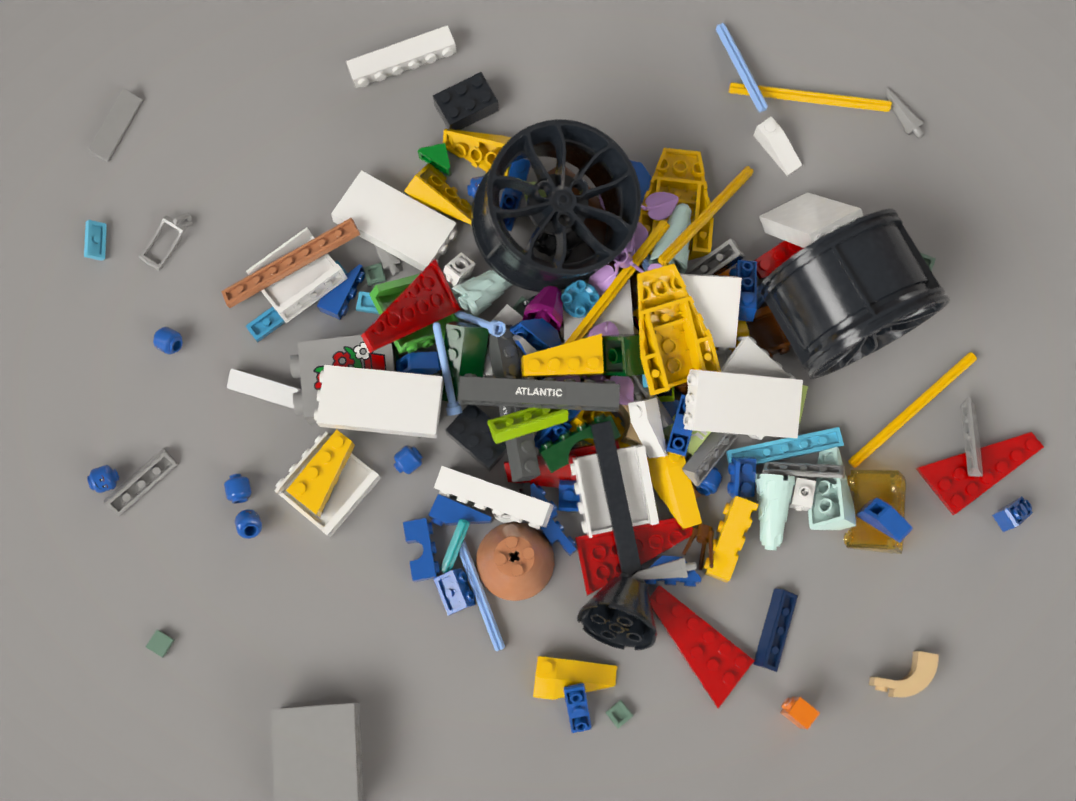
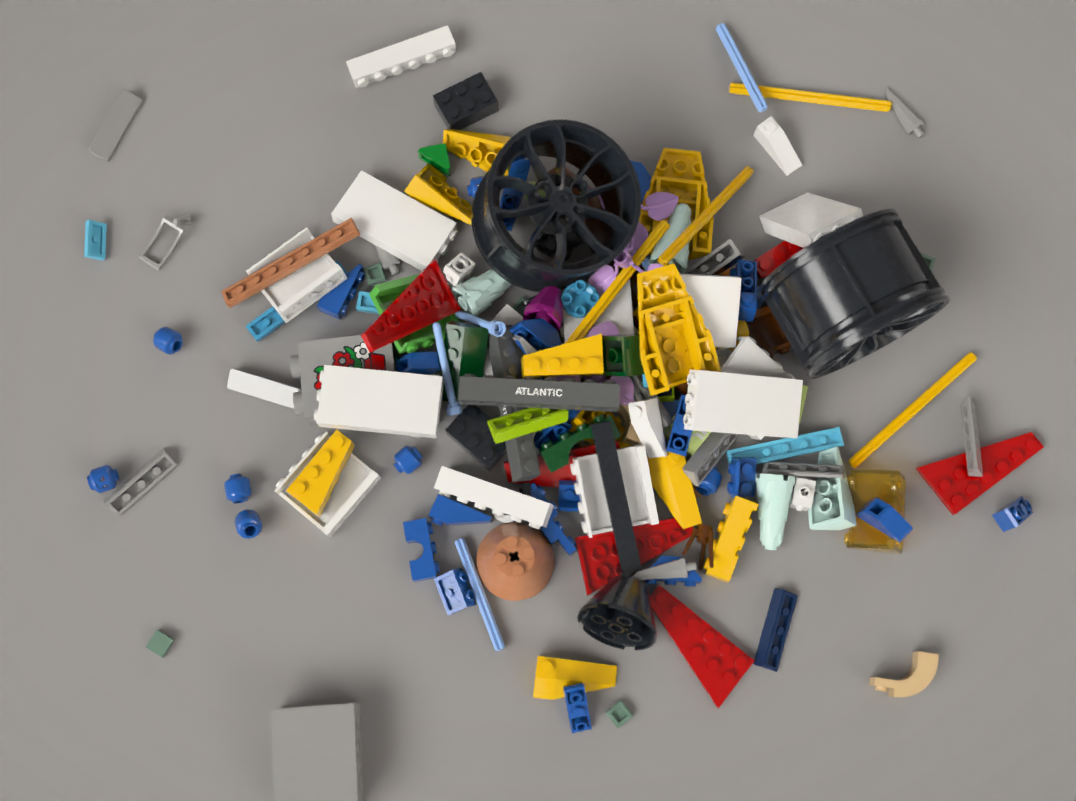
(455, 545): teal axle -> none
(799, 712): orange brick -> none

